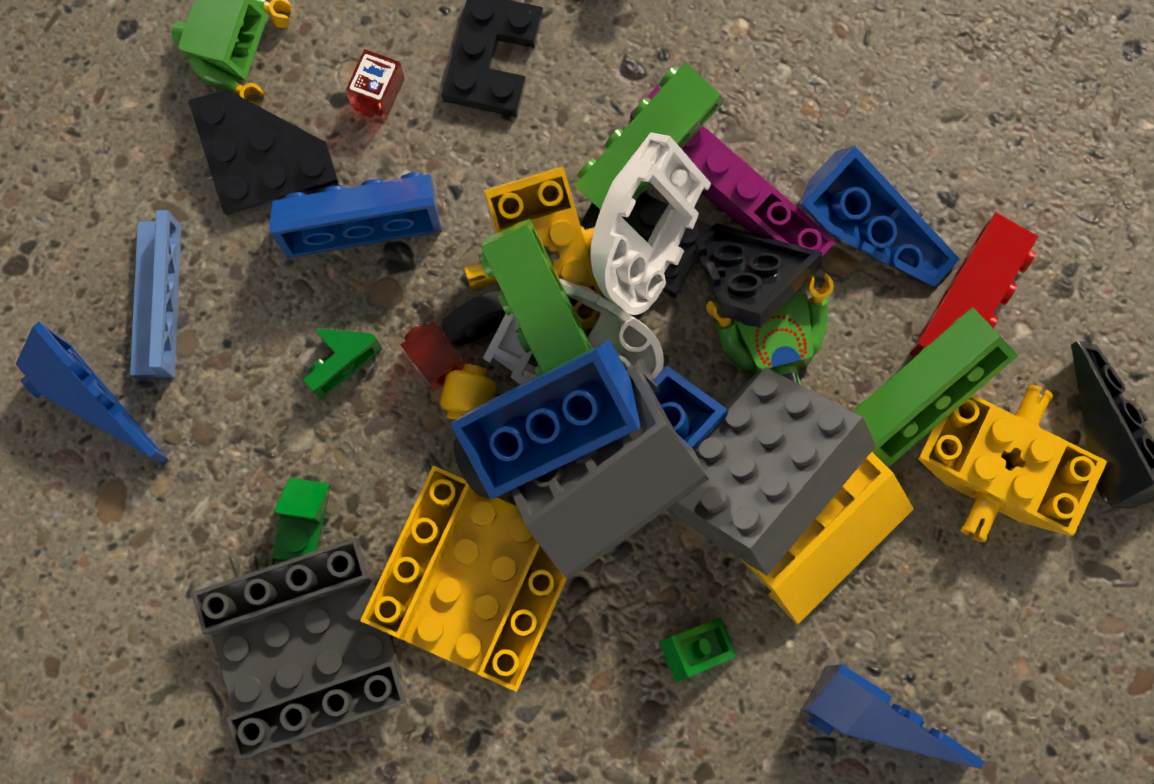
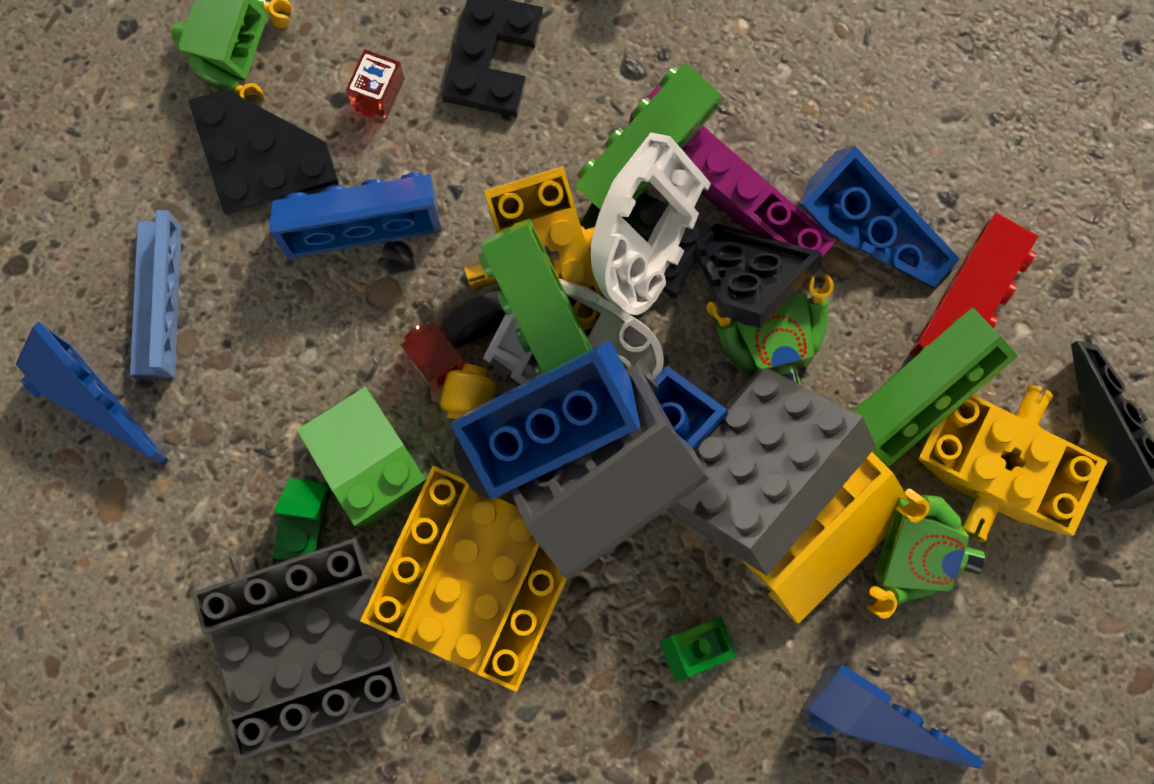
(350, 353): green slope -> none
(362, 459): none -> bright green slope
(921, 553): none -> bright green torso

